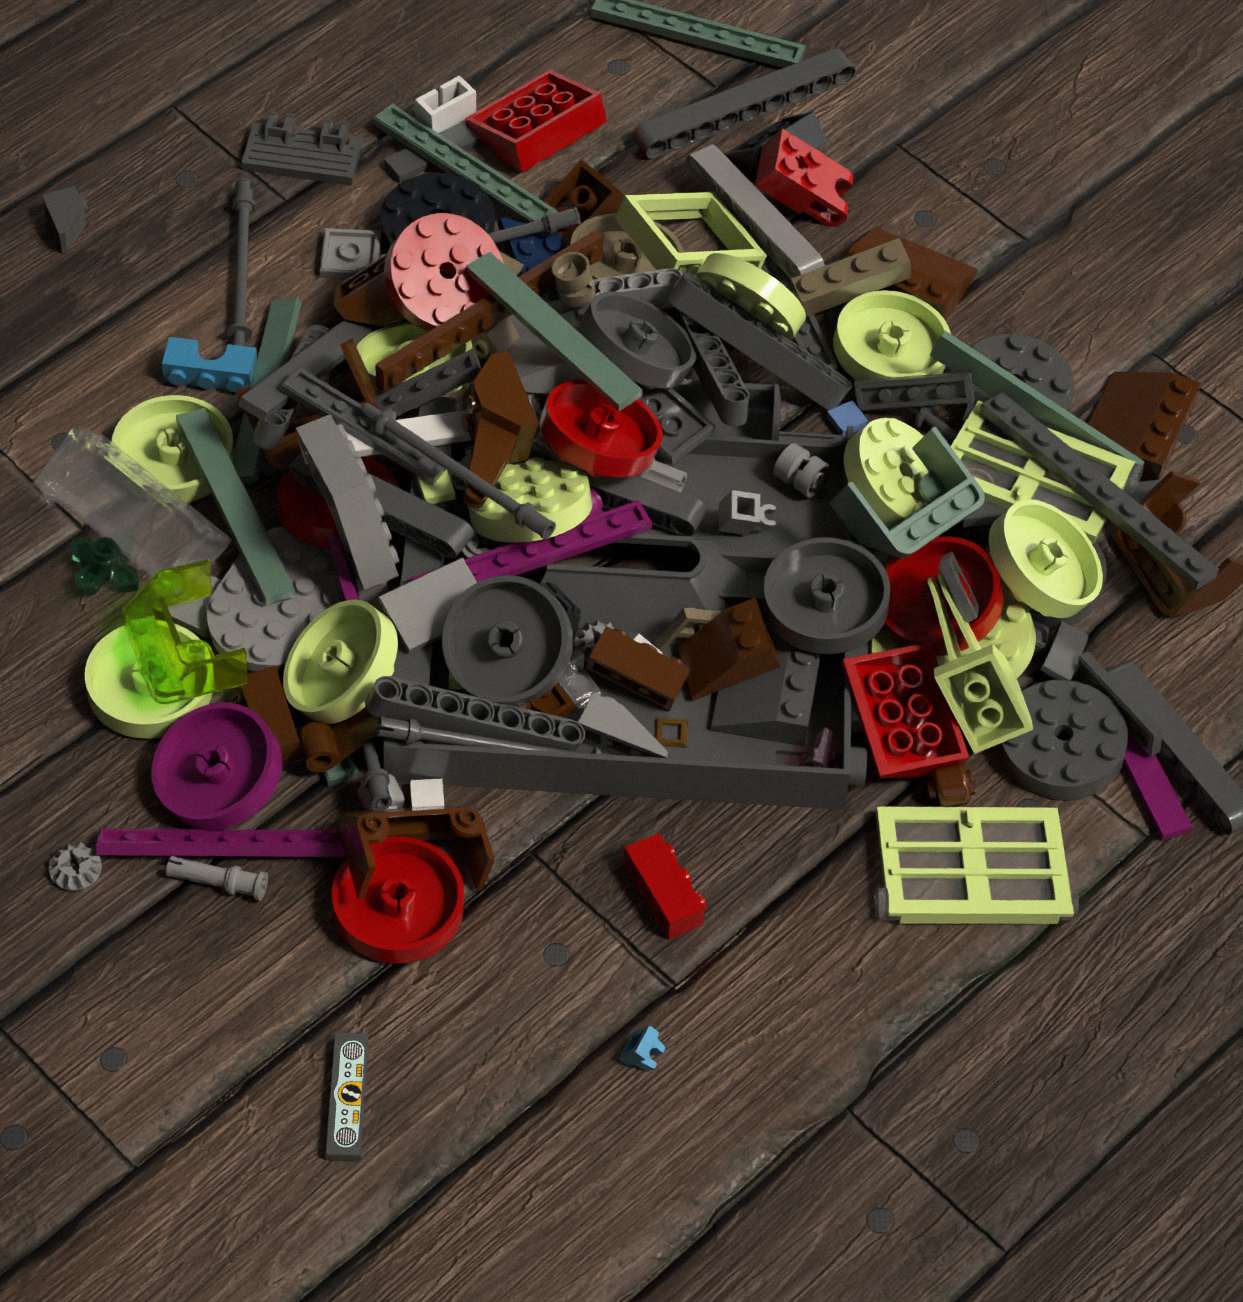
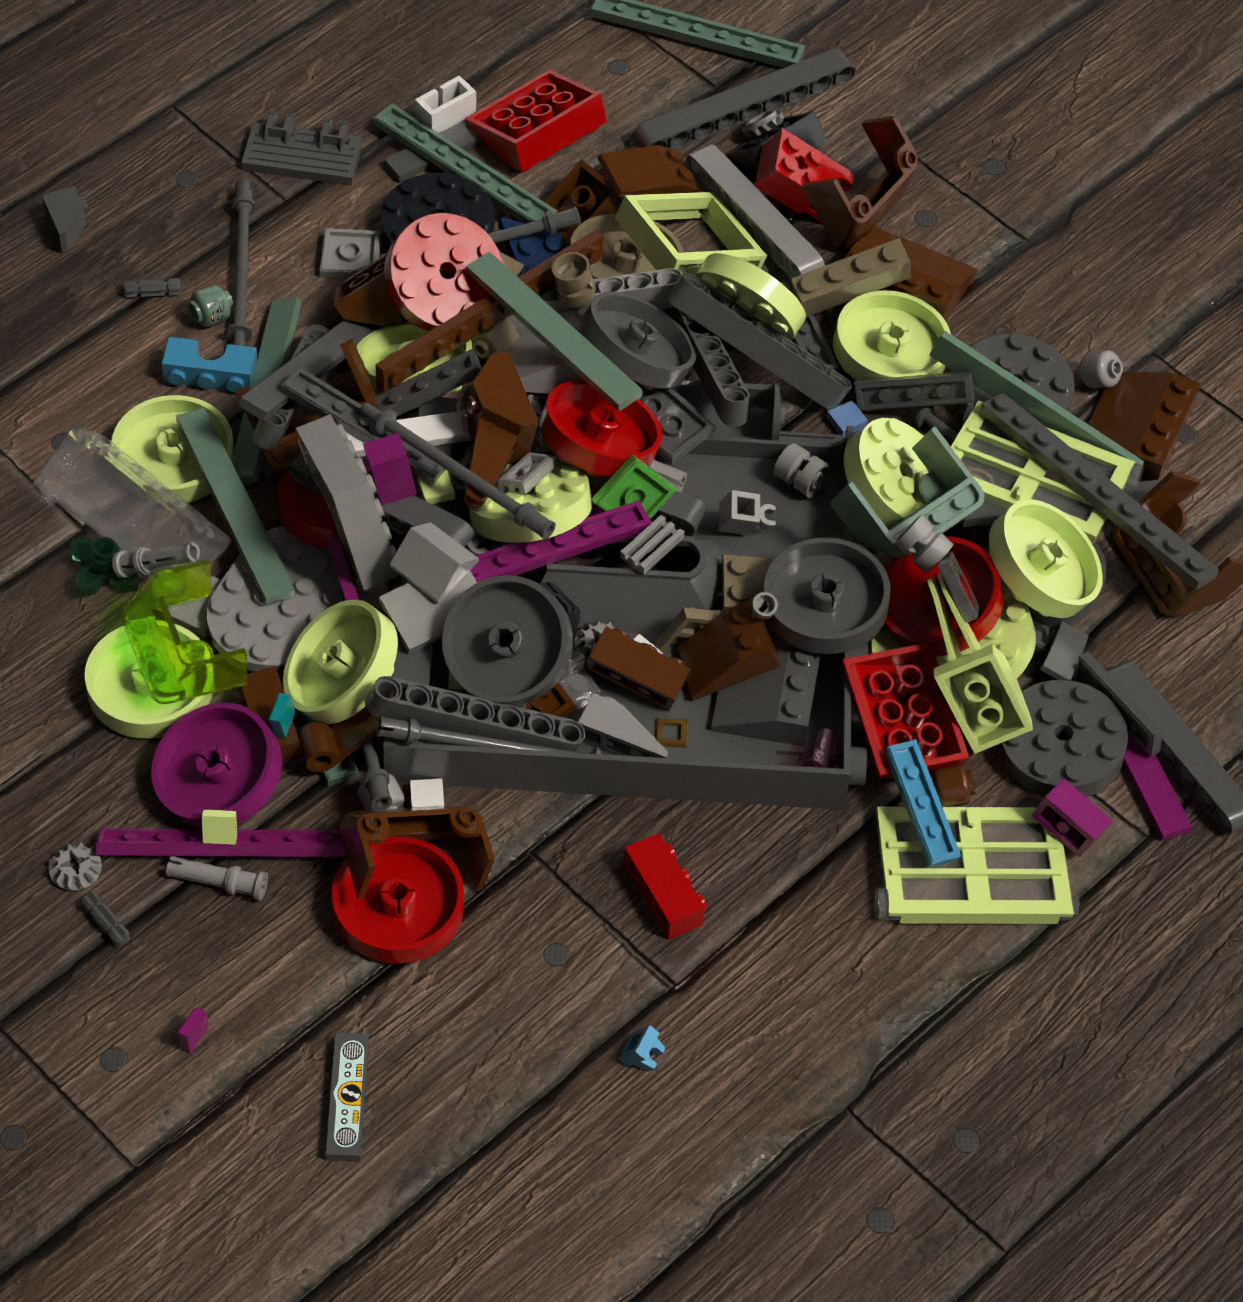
(105, 919): none -> dark grey axle
(146, 560): none -> light grey pin
(152, 287): none -> dark grey axle
(192, 1030): none -> magenta tile
(210, 305): none -> sand green head
(219, 827): none -> yellowish green tile
(282, 715): none -> teal tile
(389, 468): none -> magenta brick
(432, 560): none -> light grey slope
(527, 473): none -> light grey tile
(633, 483): none -> bright green tile
(647, 171): none -> reddish brown slope
(662, 529): none -> light grey tile
(742, 578): none -> dark tan wing
(757, 602): none -> light grey hinge
(762, 123): none -> light grey gear
(855, 217): none -> reddish brown windscreen
(922, 803): none -> dark azure tile
(934, 546): none -> light grey wheel
(1071, 817): none -> magenta brick
(1100, 369): none -> light grey head

